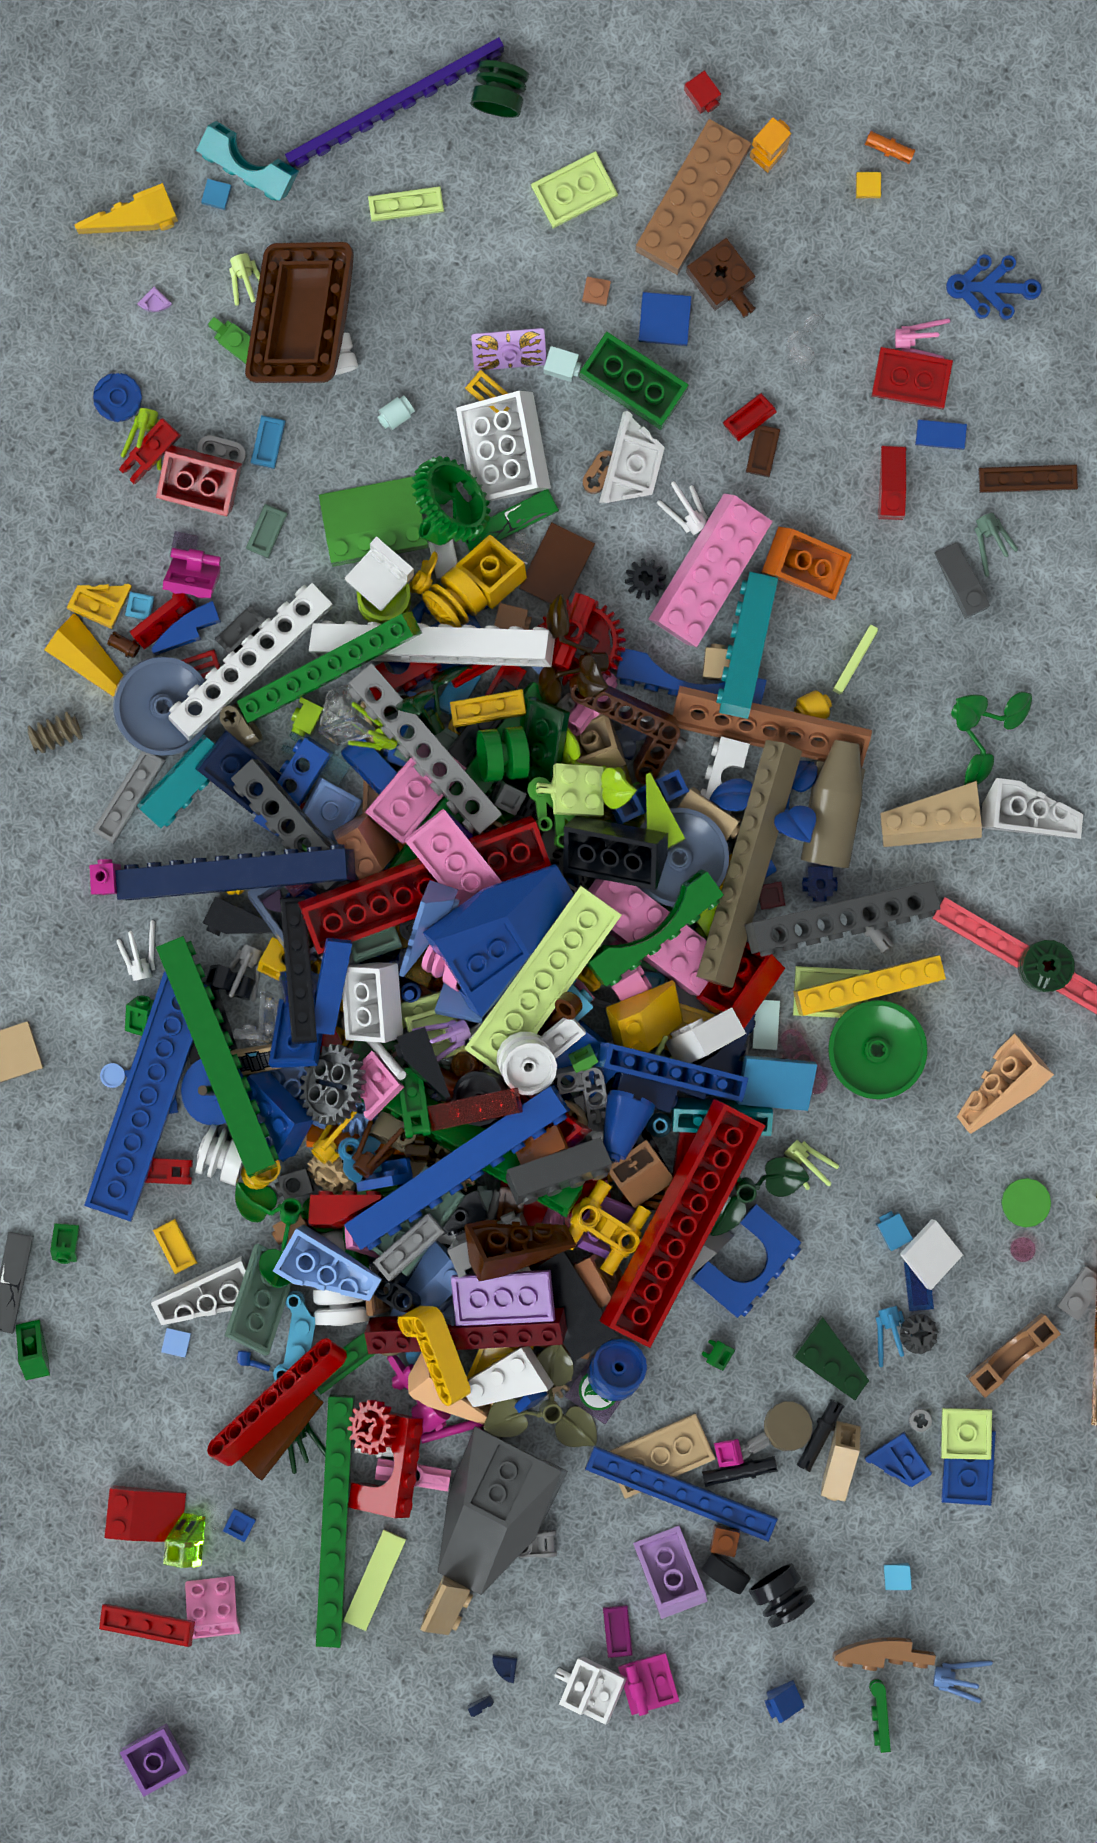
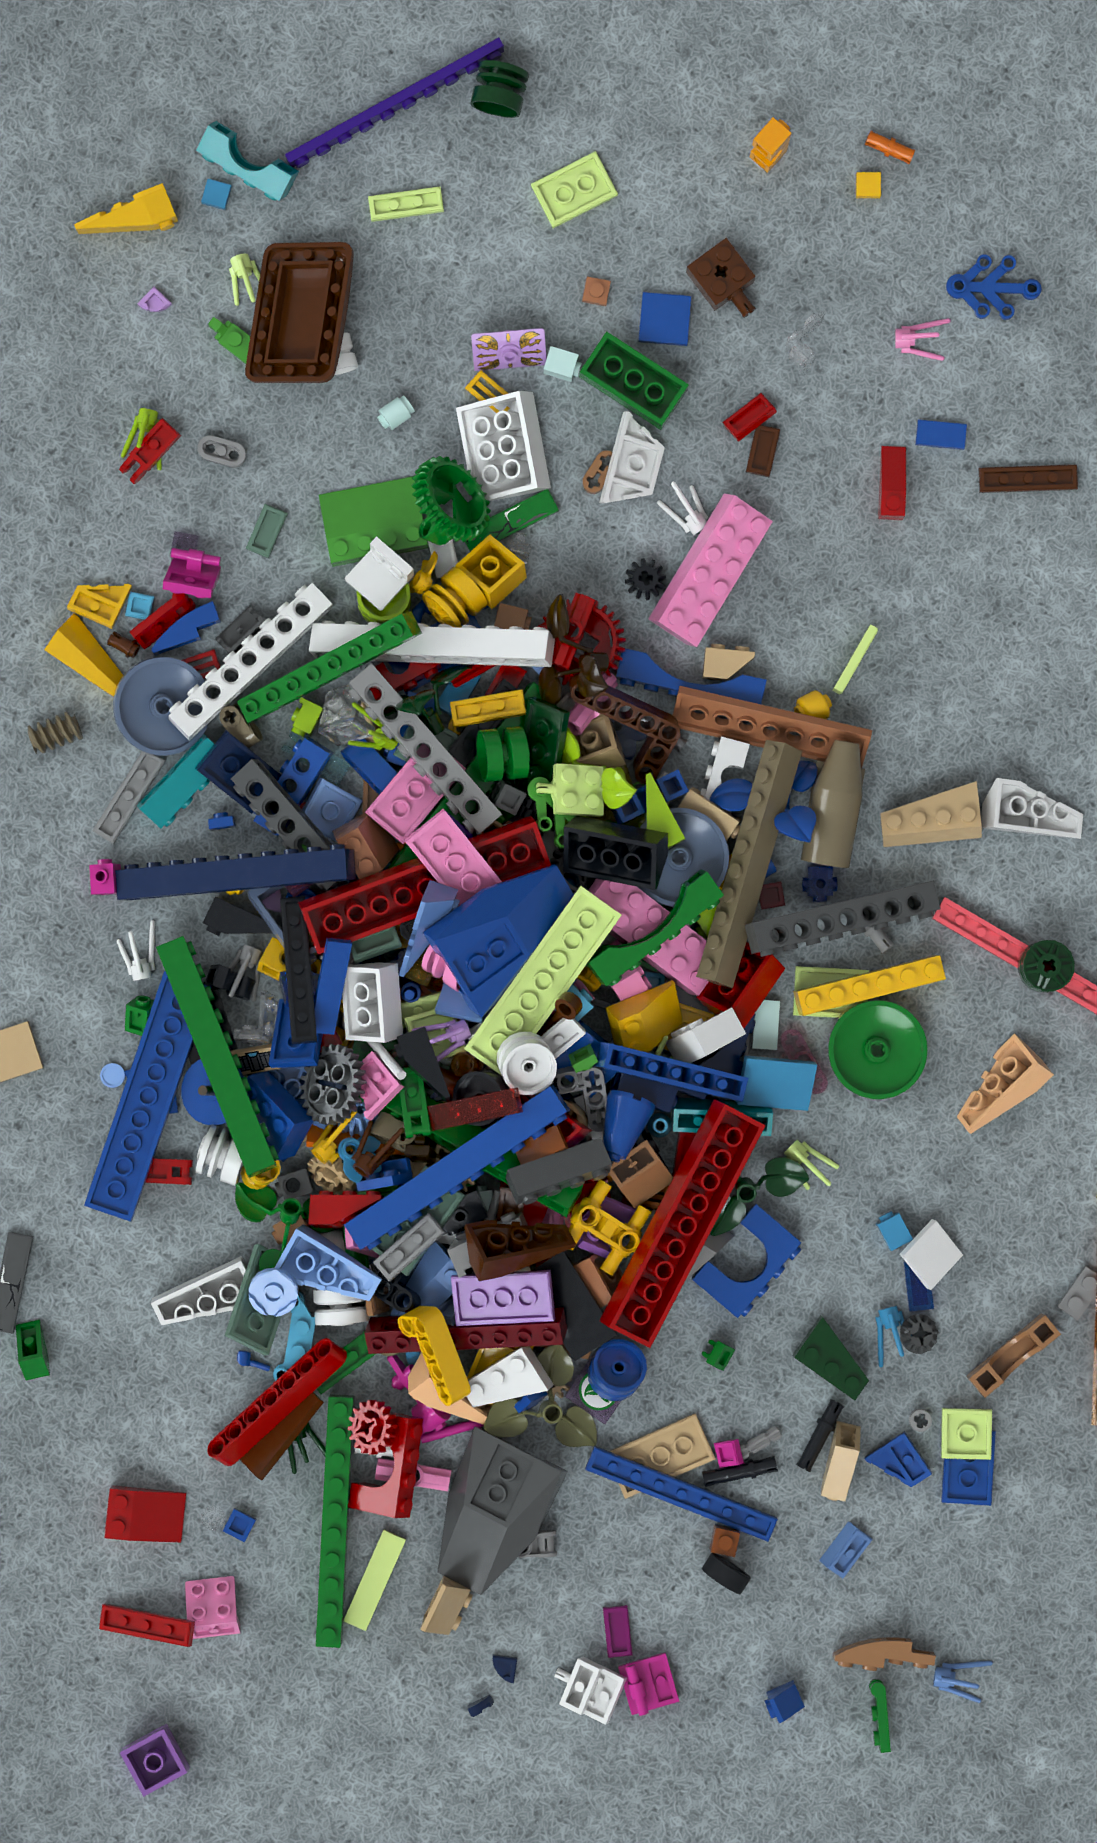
(64, 1243): green bracket -> none
(120, 404): blue tile -> none
(175, 1246): yellow tile -> none
(176, 1342): light blue tile -> none
(185, 1542): clear neon green slope -> none
(198, 480): brick -> none
(221, 821): none -> blue plate
(268, 442): dark azure tile -> none
(273, 1292): none -> light blue tile
(557, 564): reddish brown tile -> none
(670, 1572): lavender slope -> none
(693, 197): medium nougat brick -> none
(703, 92): red brick -> none
(748, 645): teal brick -> none
(779, 1591): black wheel -> none
(788, 1426): dark tan tile -> none
(806, 562): orange slope -> none
(845, 1550): none -> medium blue slope
(897, 1576): medium azure slope -> none
(912, 378): red plate -> none
(962, 581): dark grey slope -> none
(968, 714): green plant -> none
(990, 527): sand green plant -> none
(1022, 1249): clear pink tile -> none
(1026, 1202): bright green tile -> none

